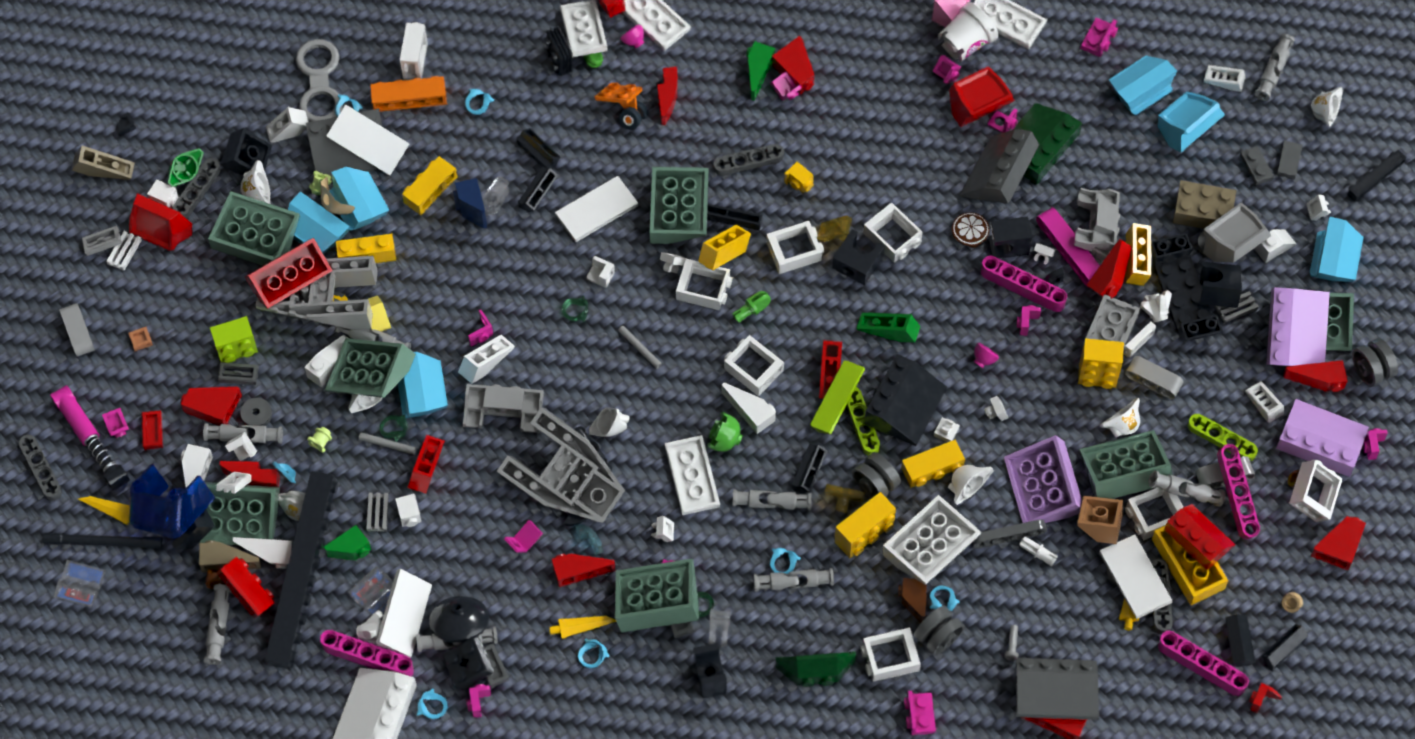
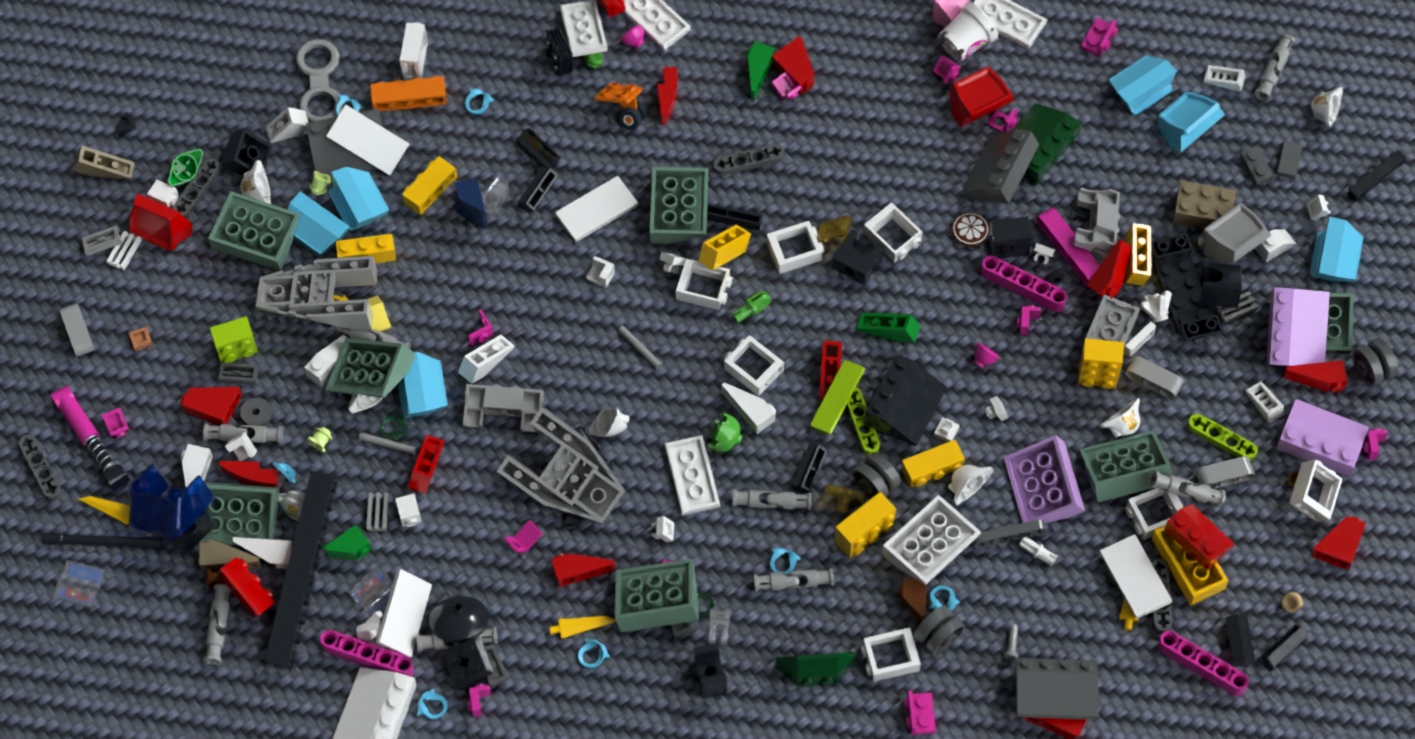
(152, 430): red tile -> none
(233, 483): white tile -> none
(288, 273): red slope -> none
(330, 203): tan piece -> none
(579, 301): clear green piece -> none
(588, 533): clear light blue slope -> none
(799, 177): yellow brick -> none
(1101, 518): medium nougat slope -> none
(1240, 482): dark pink beam -> none
(1257, 697): red plate -> none

